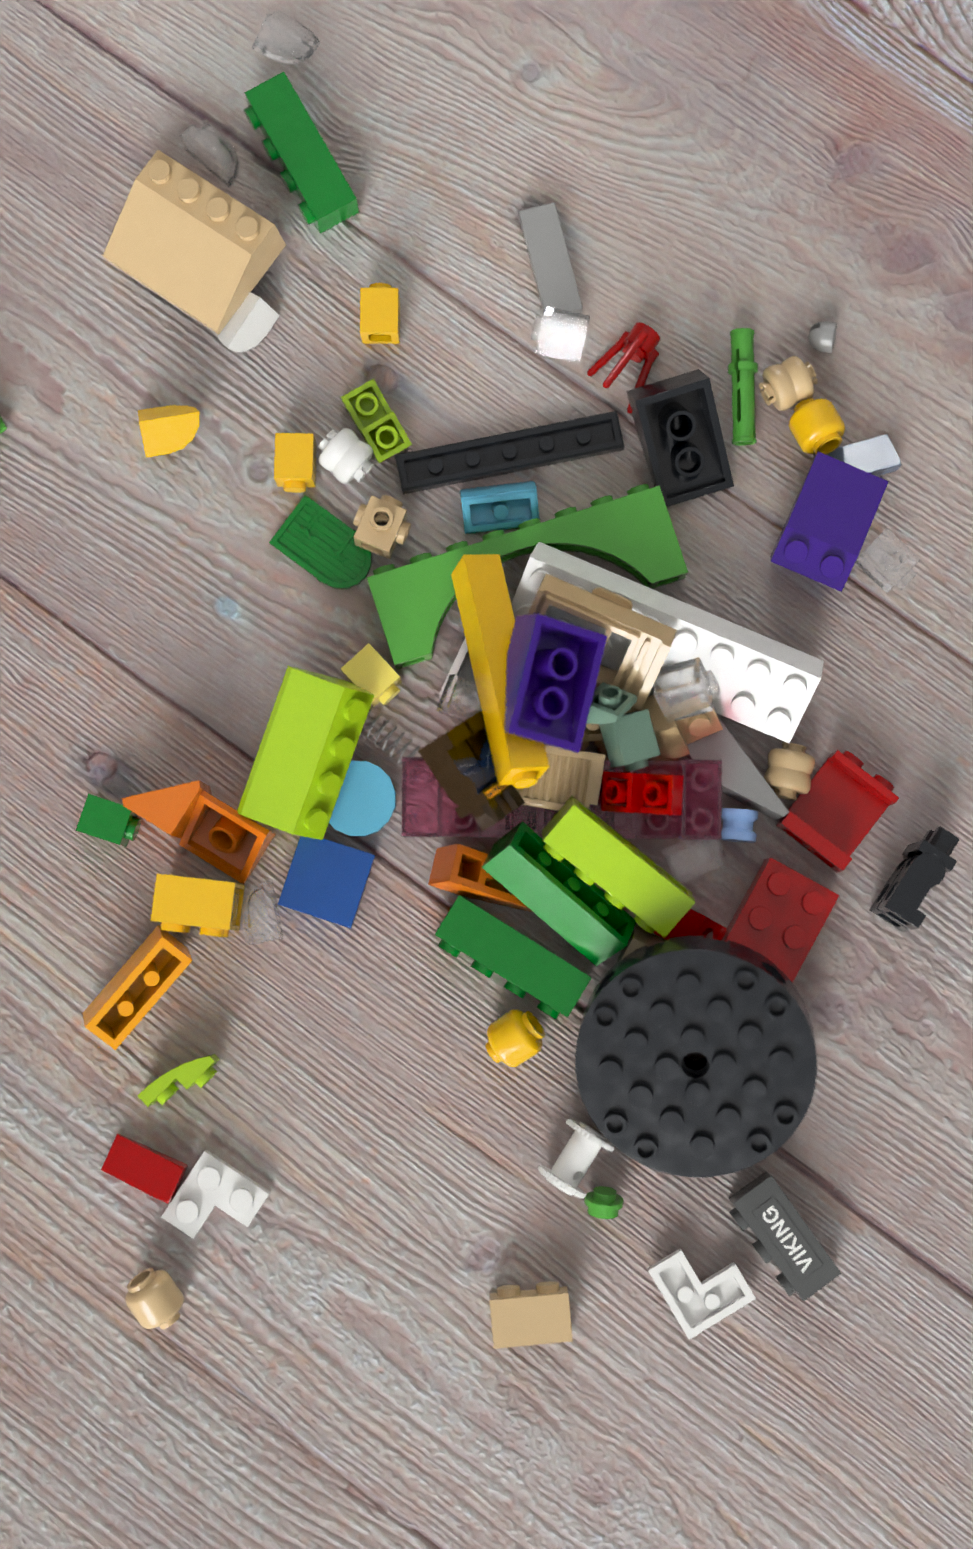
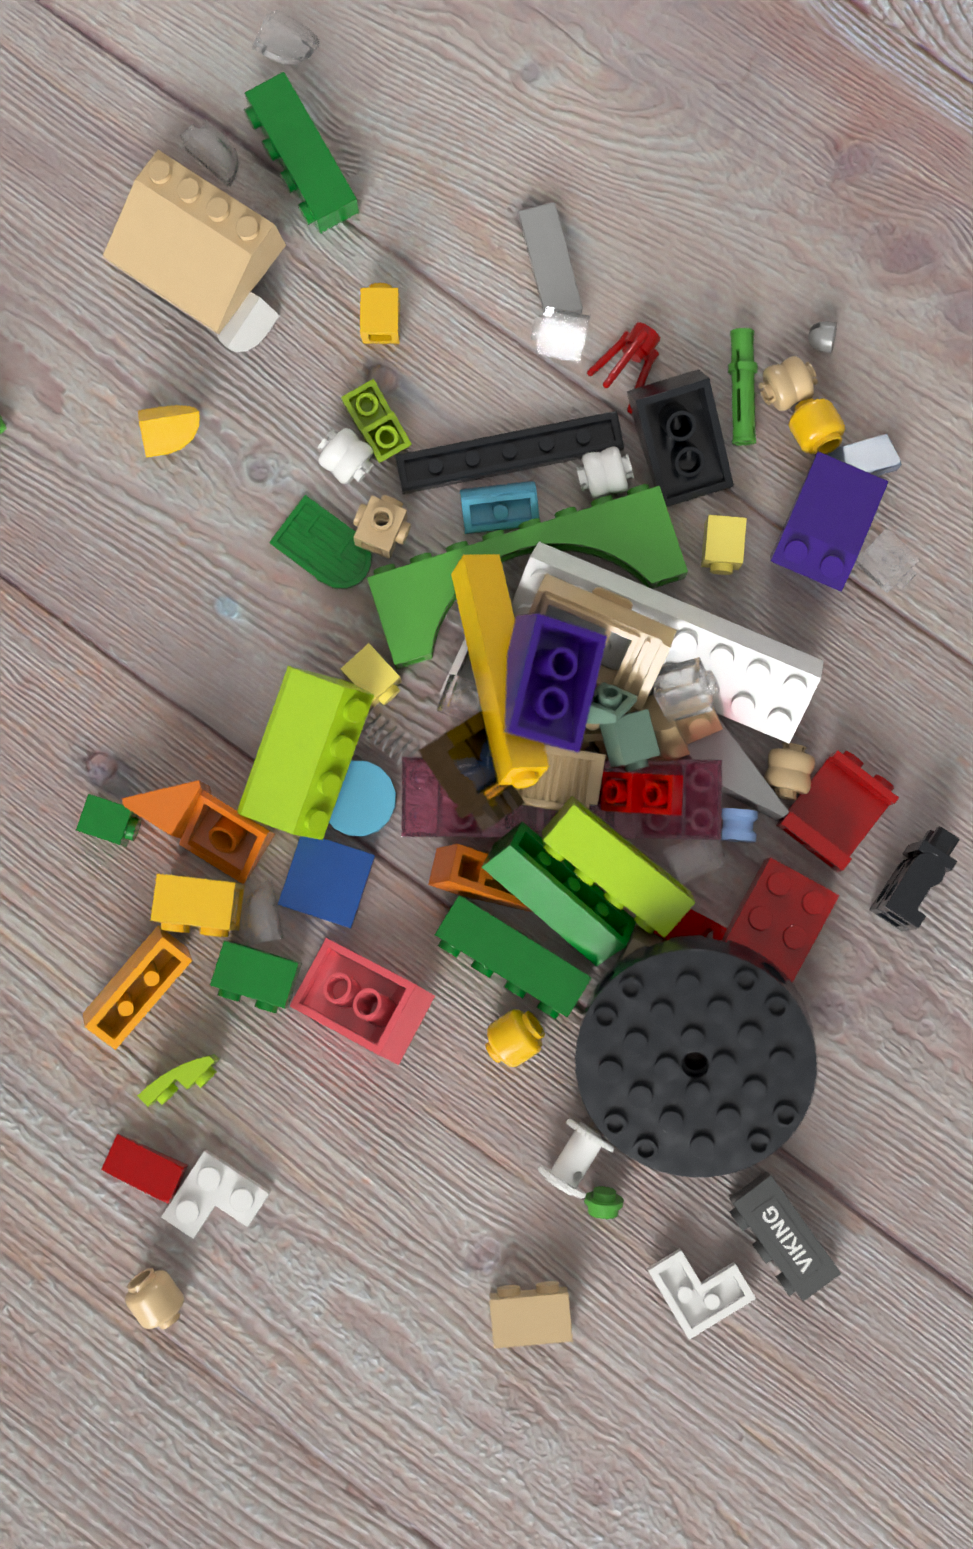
(255, 975): none -> green brick
(295, 461): yellow brick -> none
(362, 1001): none -> coral slope
(605, 472): none -> white piece
(723, 544): none -> light yellow brick

